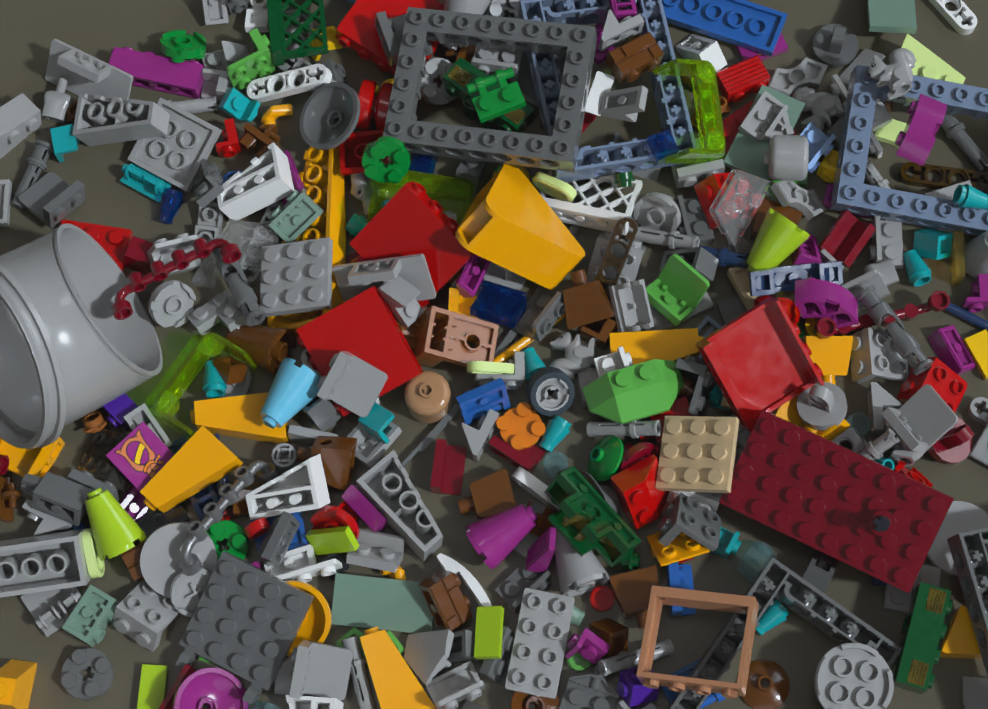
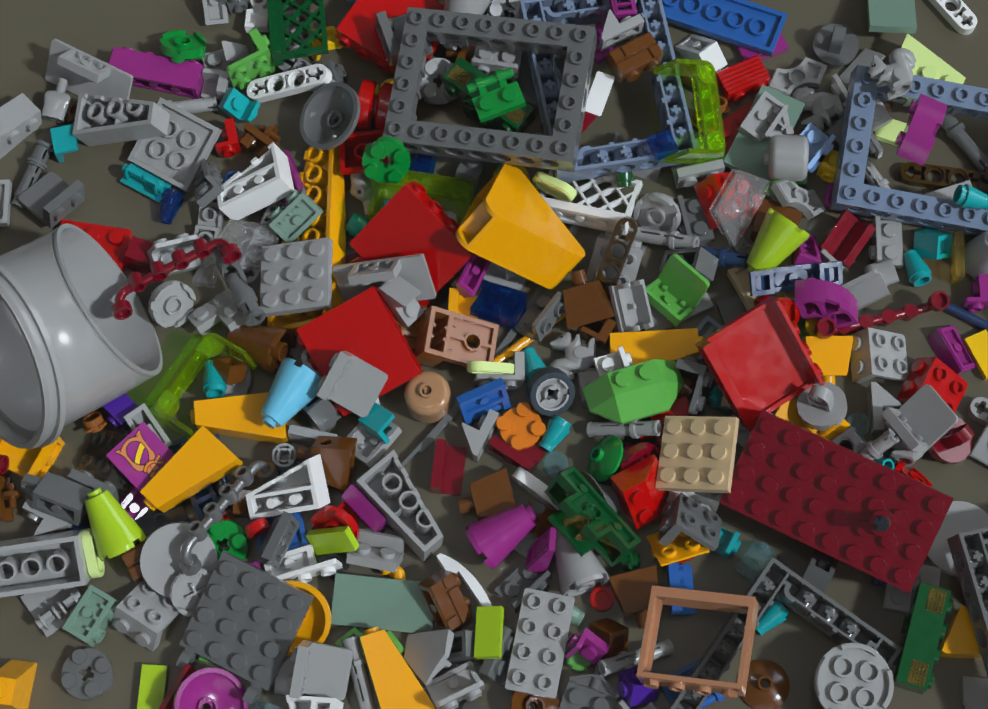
(274, 112): light orange arm -> none
(624, 103): light grey slope -> none
(904, 343): dark grey piece -> none

